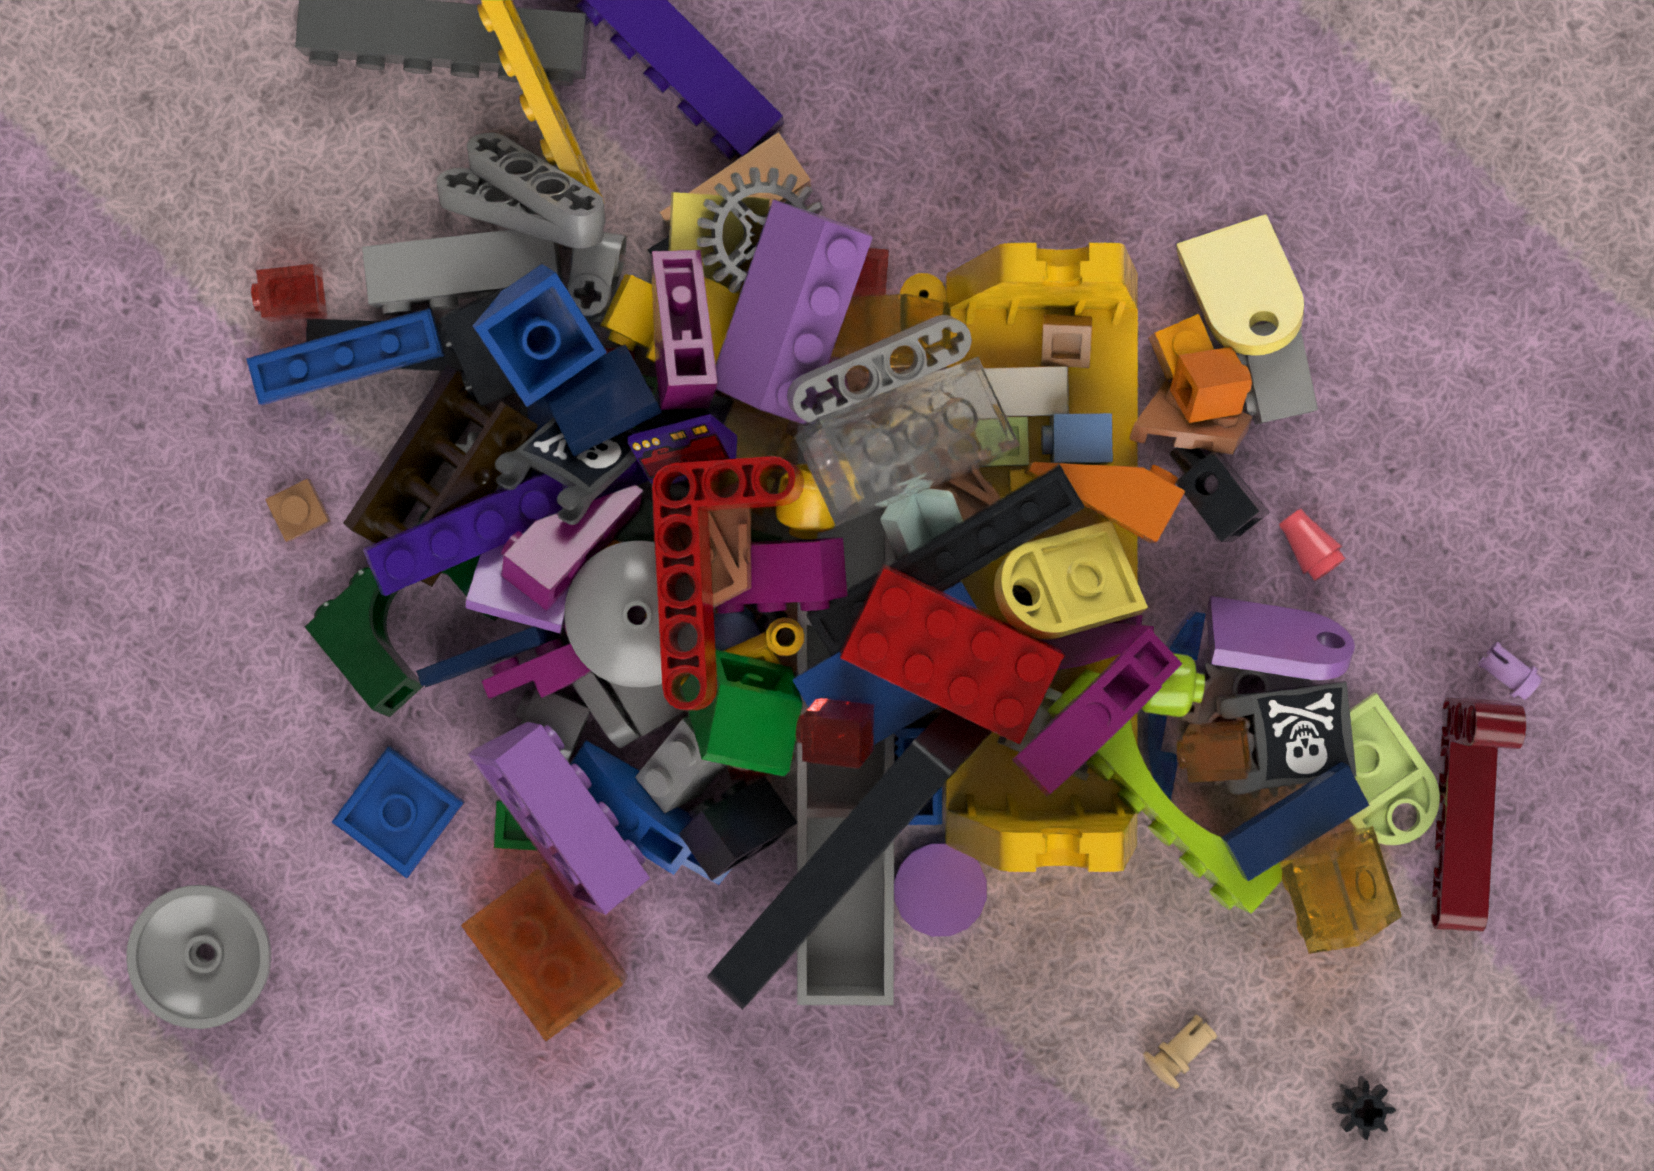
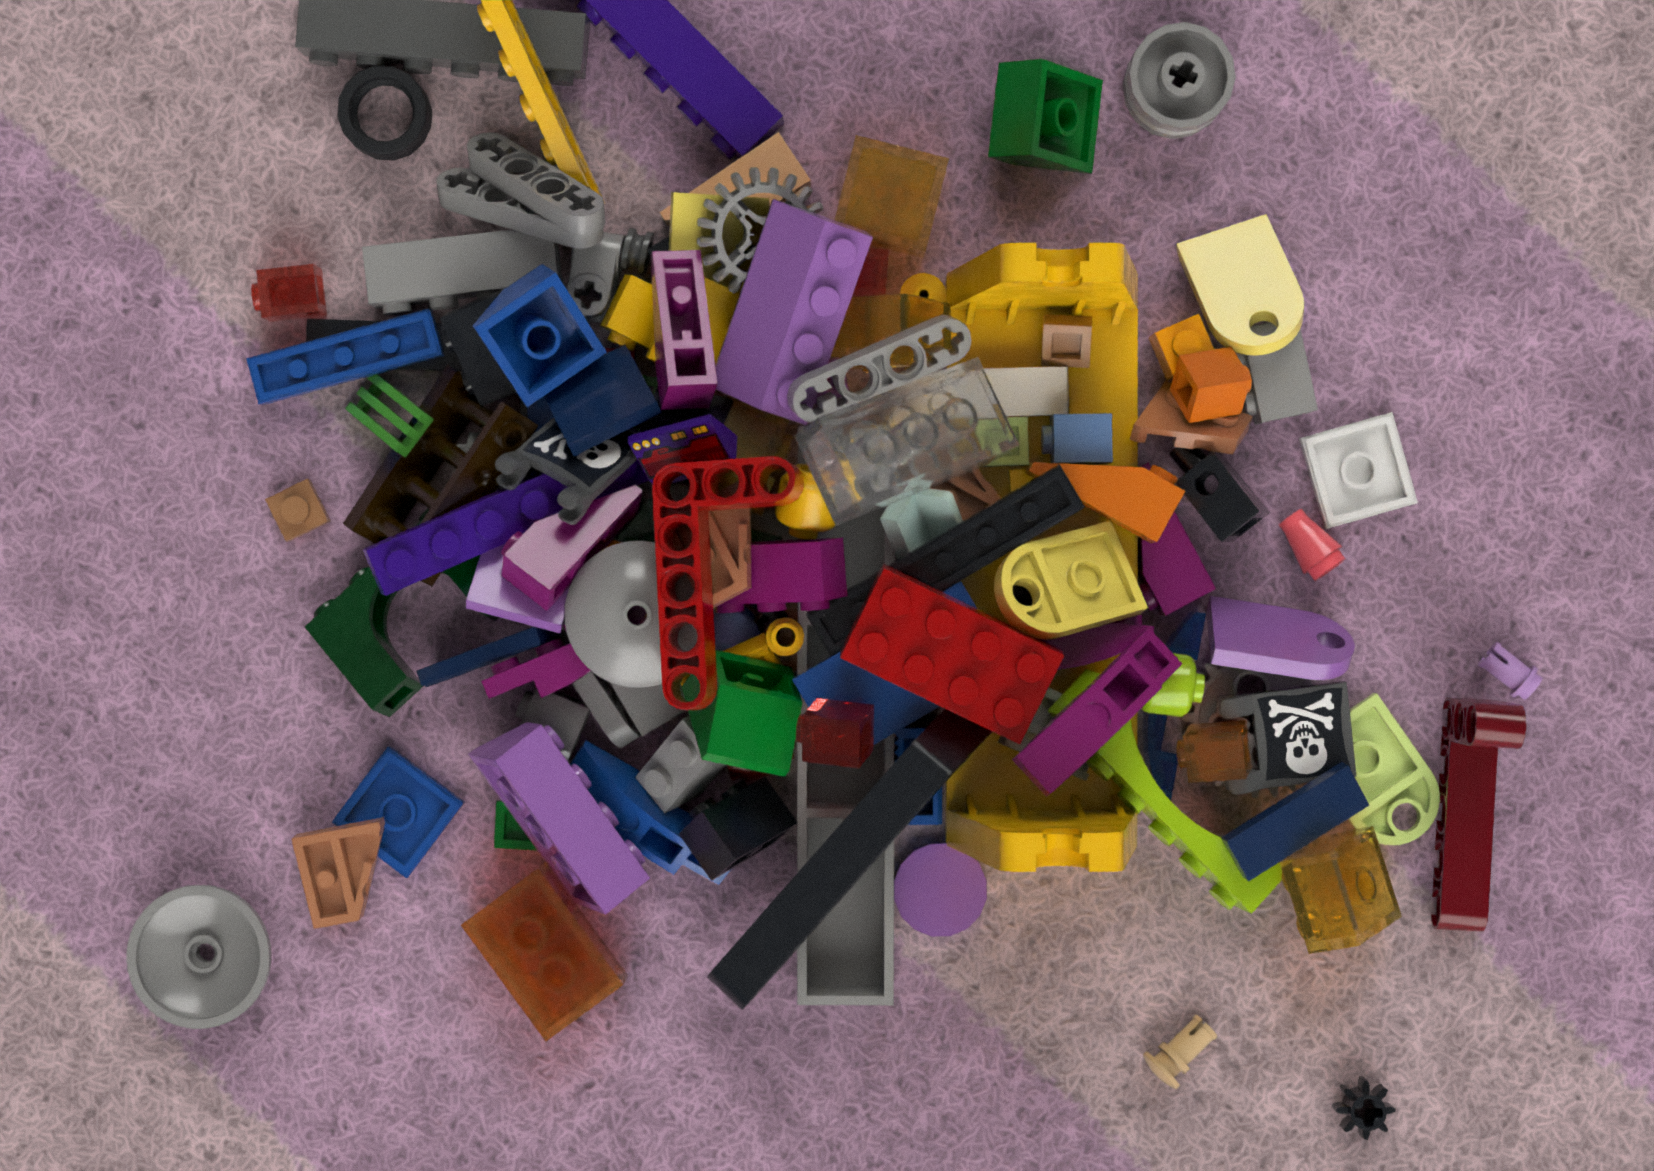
(338, 869): none -> nougat wing
(359, 86): none -> black tyre
(370, 399): none -> bright green tile
(635, 250): none -> dark grey bush
(892, 194): none -> clear yellow brick
(1045, 116): none -> green slope
(1171, 569): none -> magenta slope
(1195, 58): none -> light grey wheel
(1358, 470): none -> white tile

